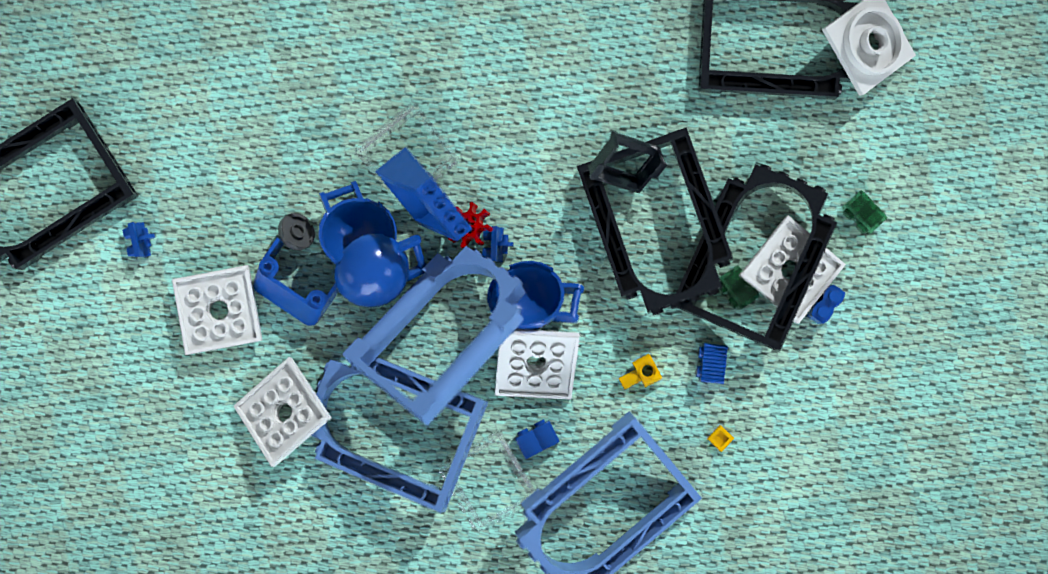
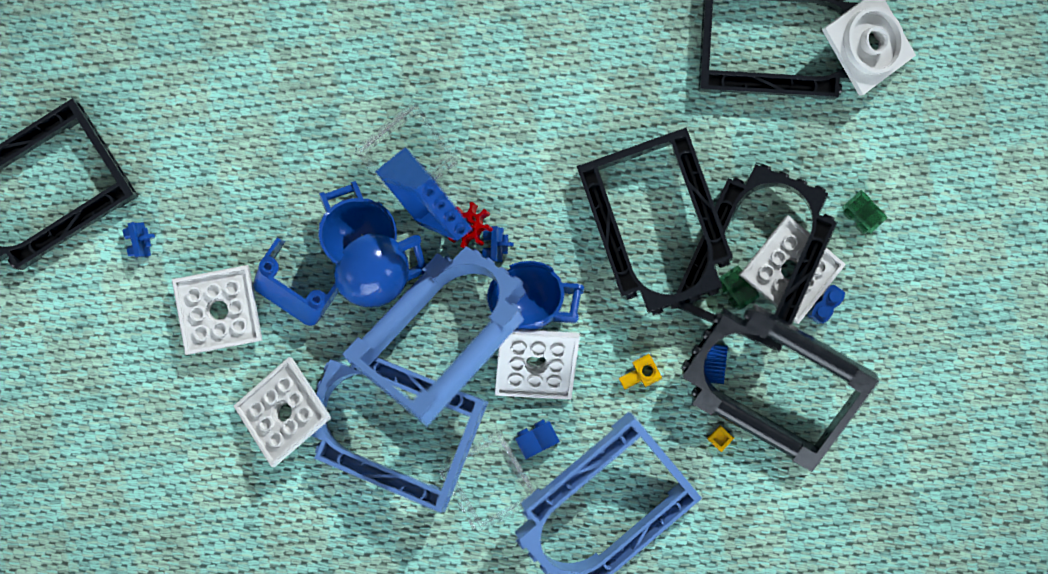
(296, 231): dark grey tile -> none
(651, 168): black piece -> none
(766, 324): none -> black door

